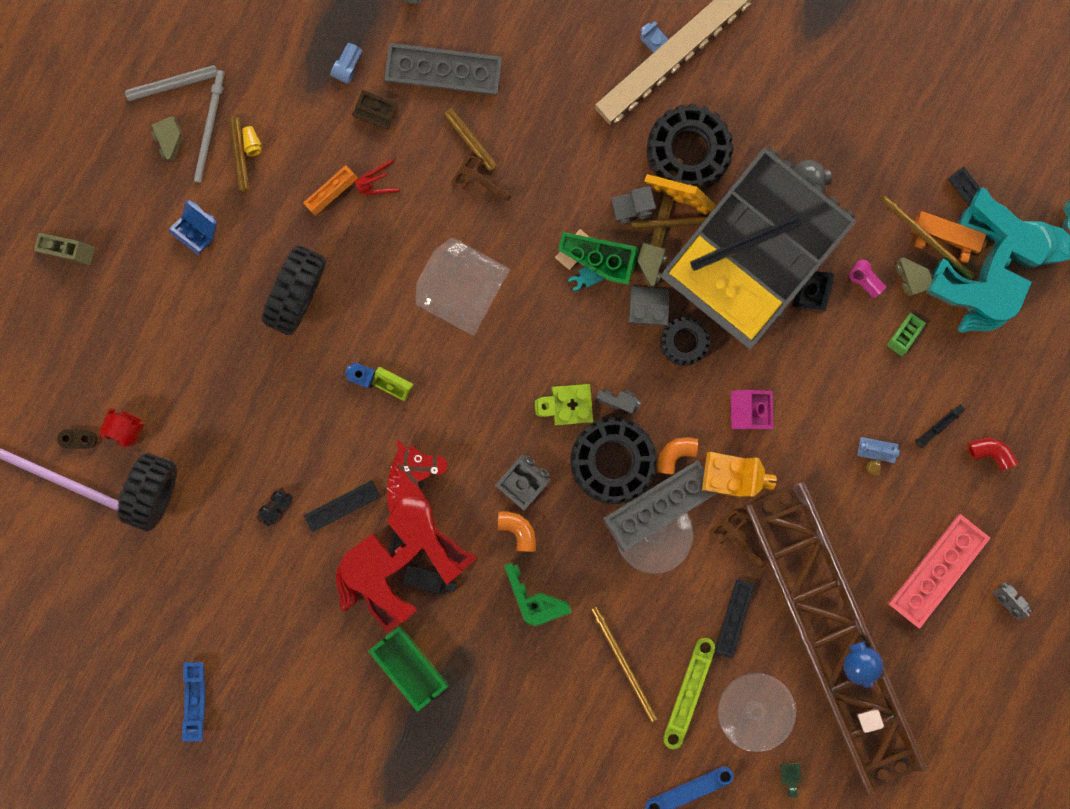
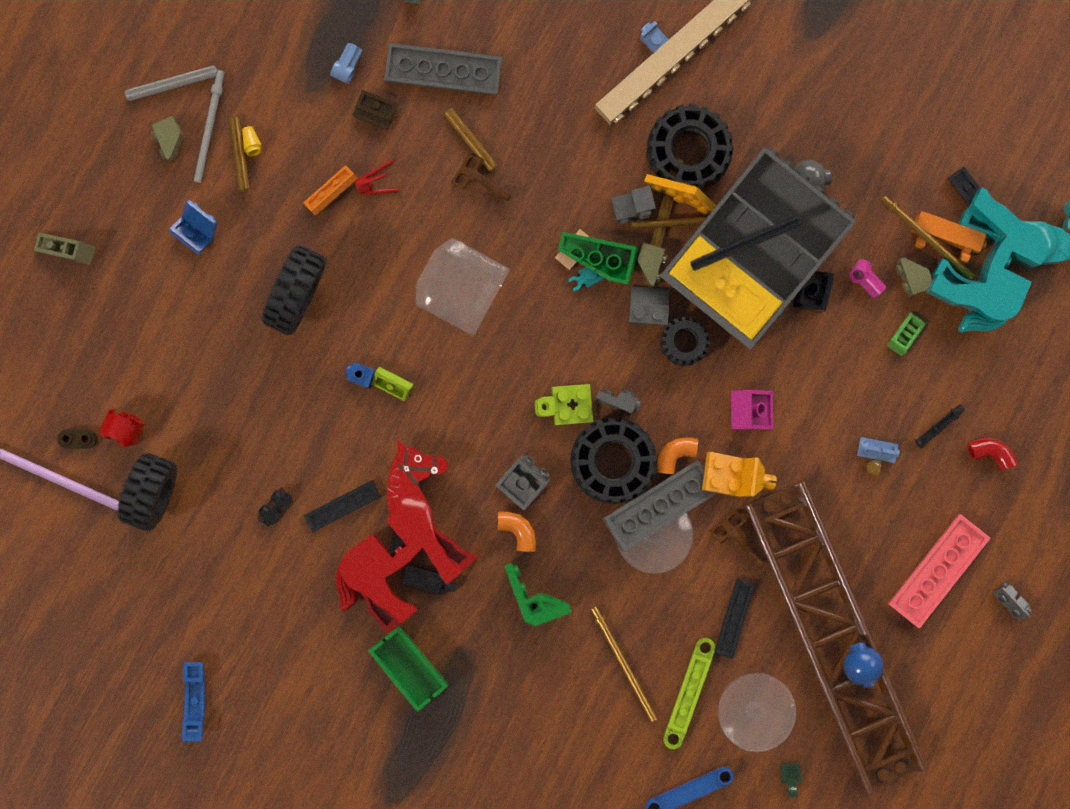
(870, 720): slope -> none

